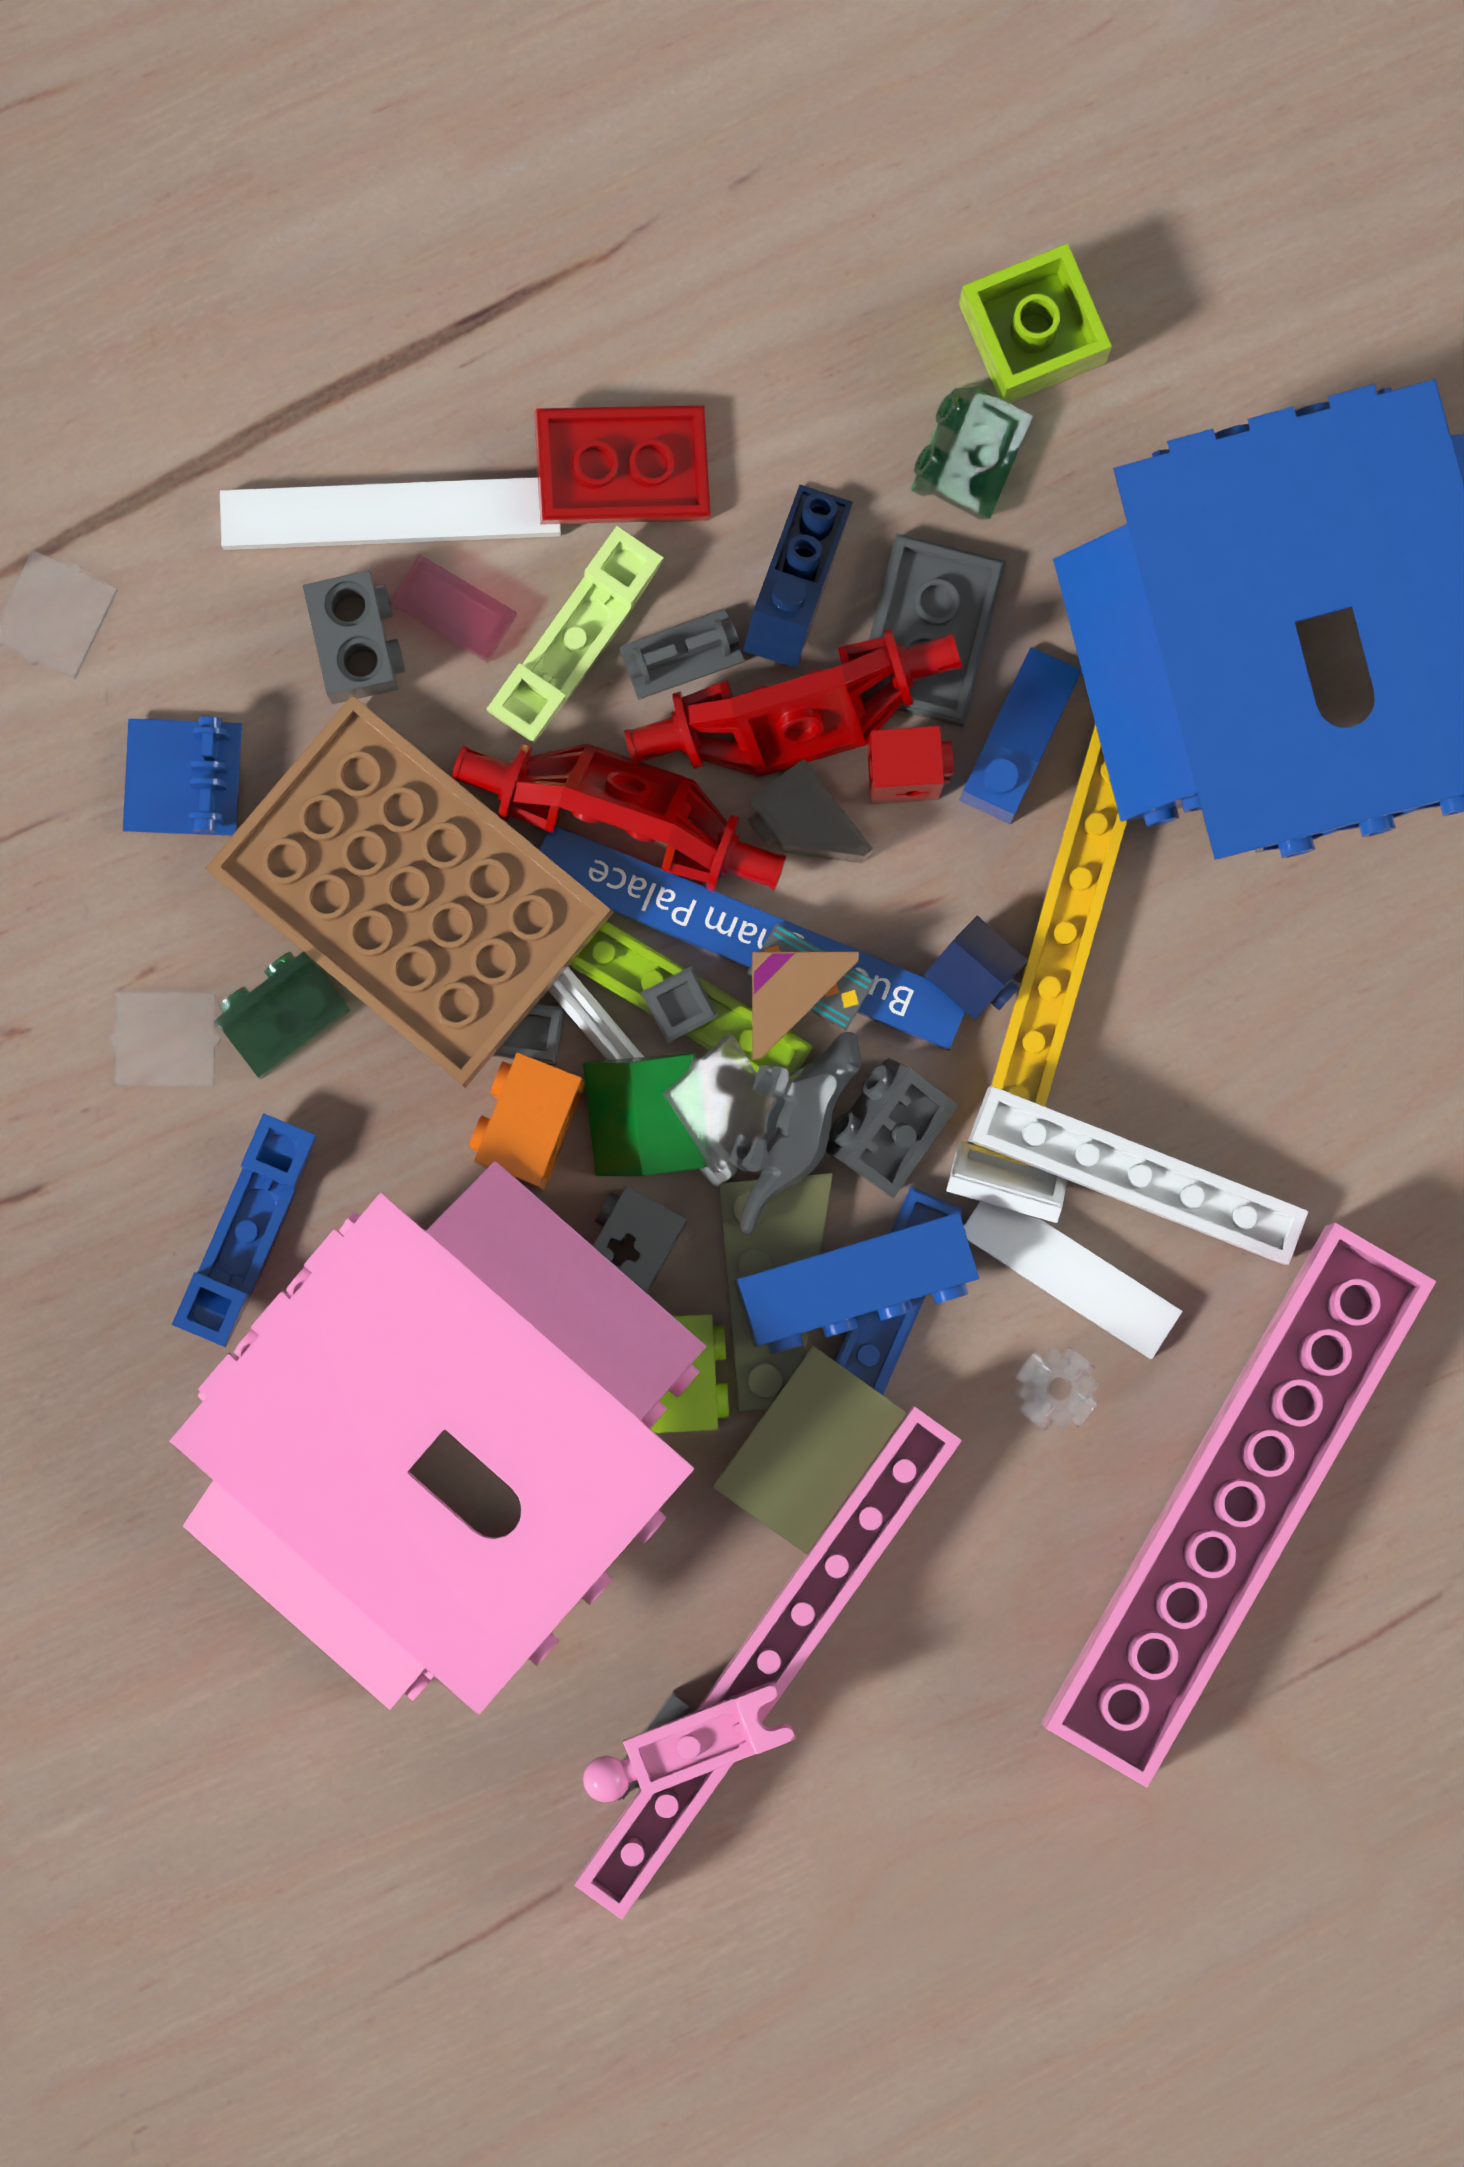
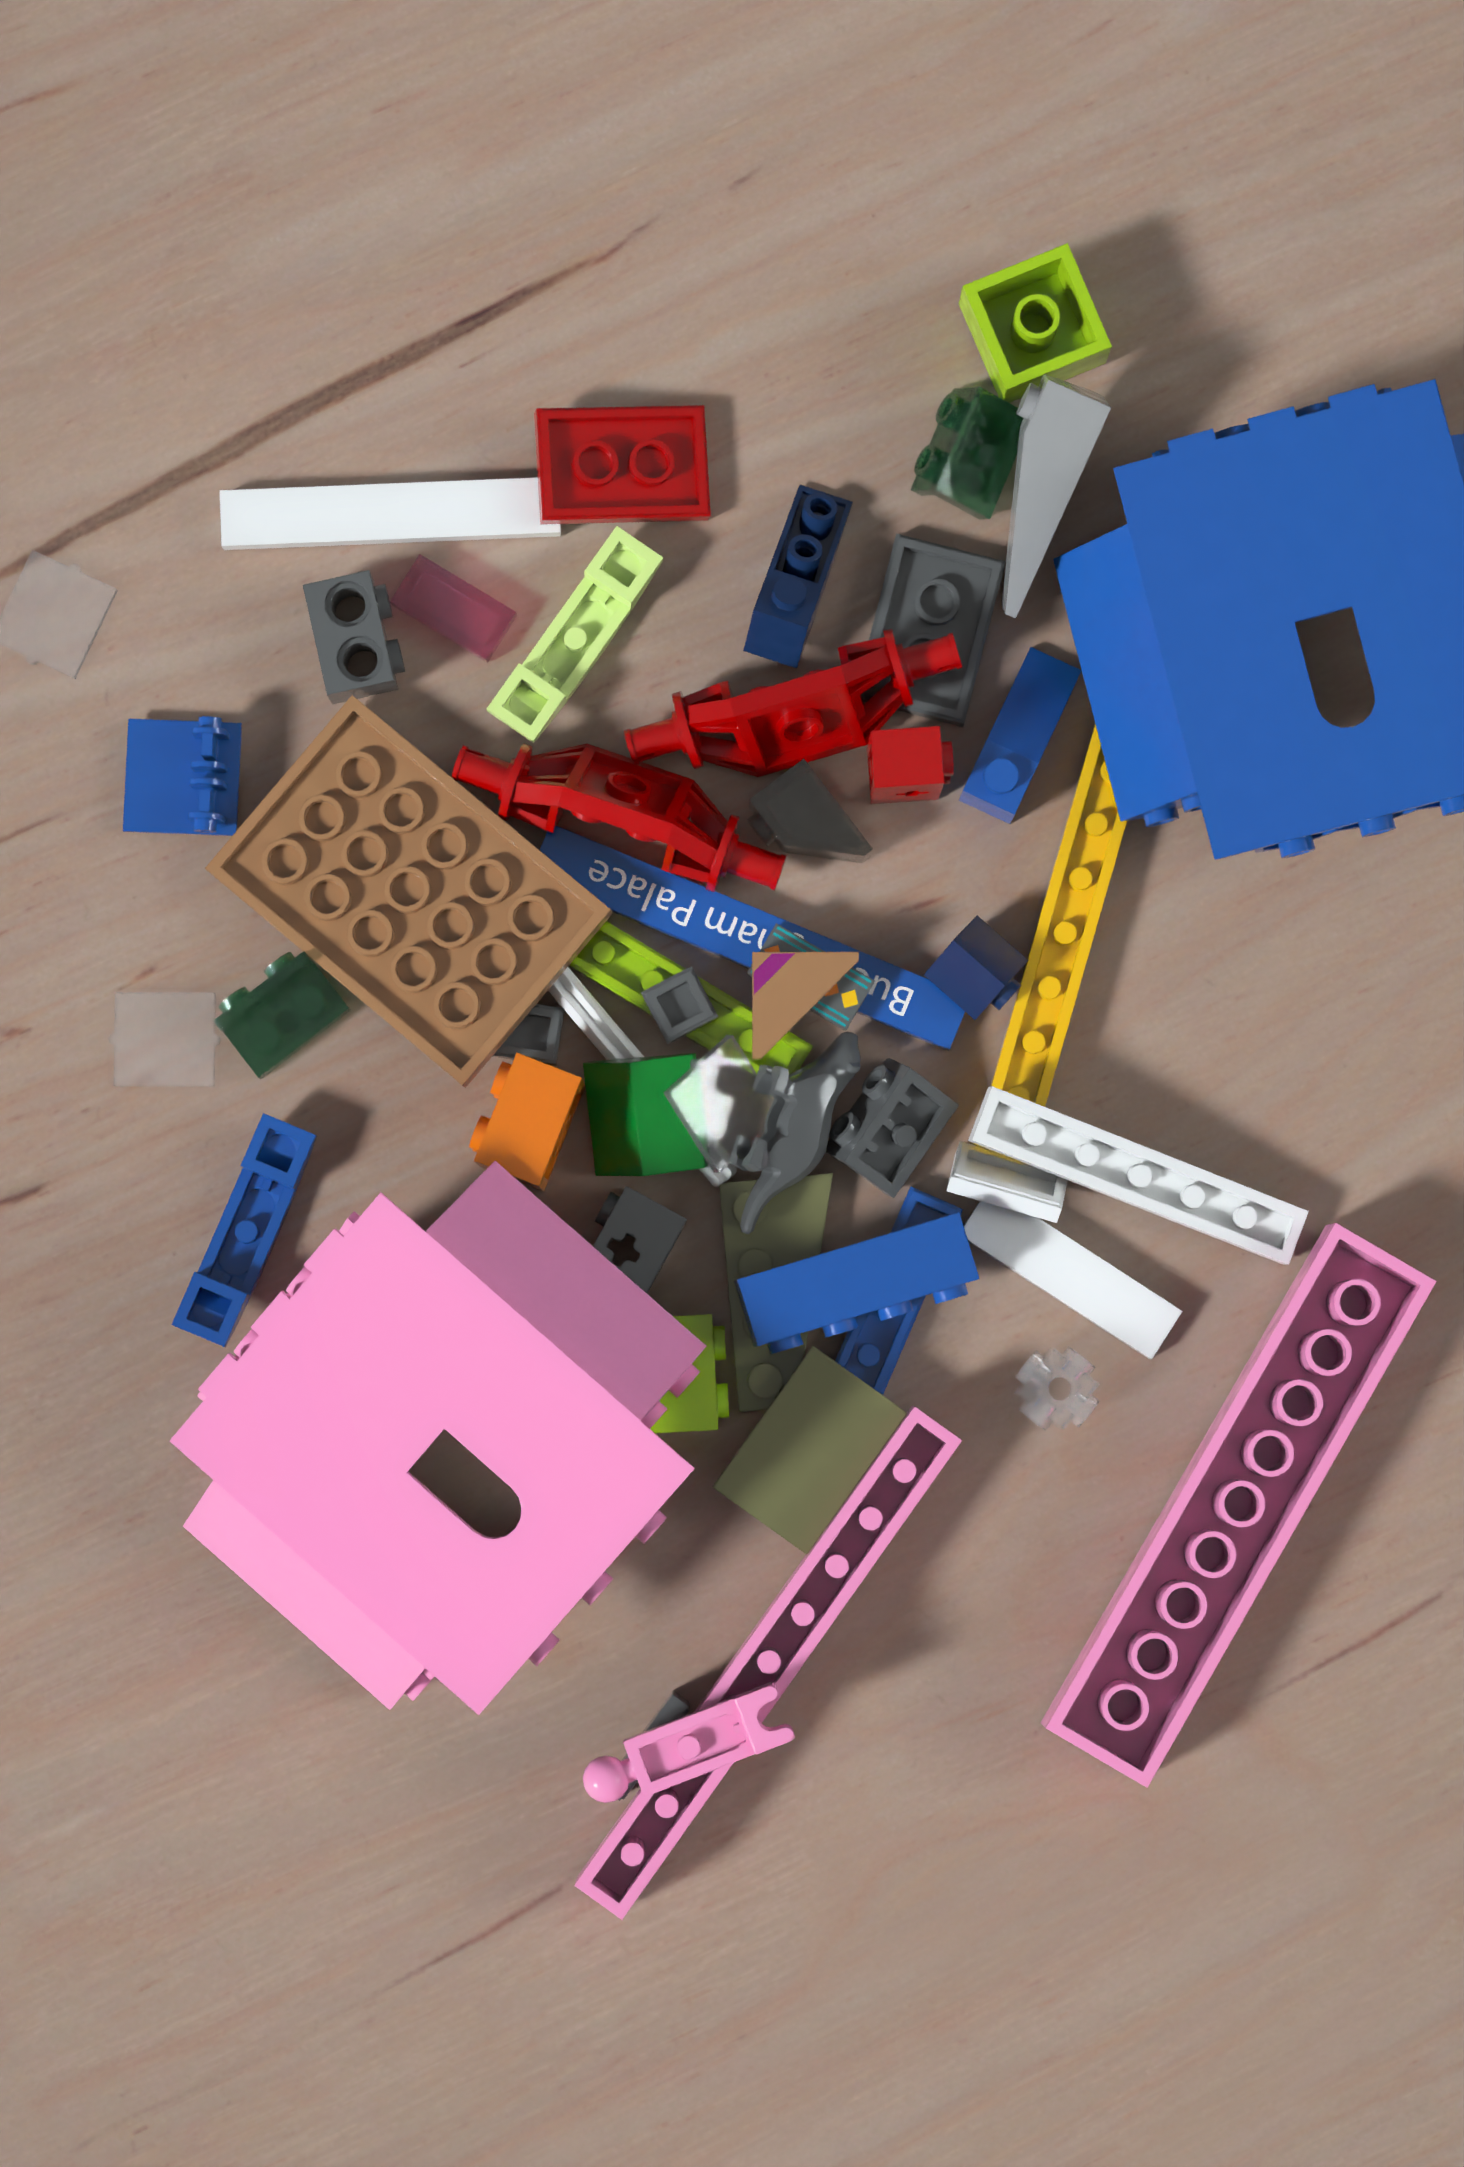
(682, 654): dark grey hinge -> none
(1052, 452): none -> light grey wedge

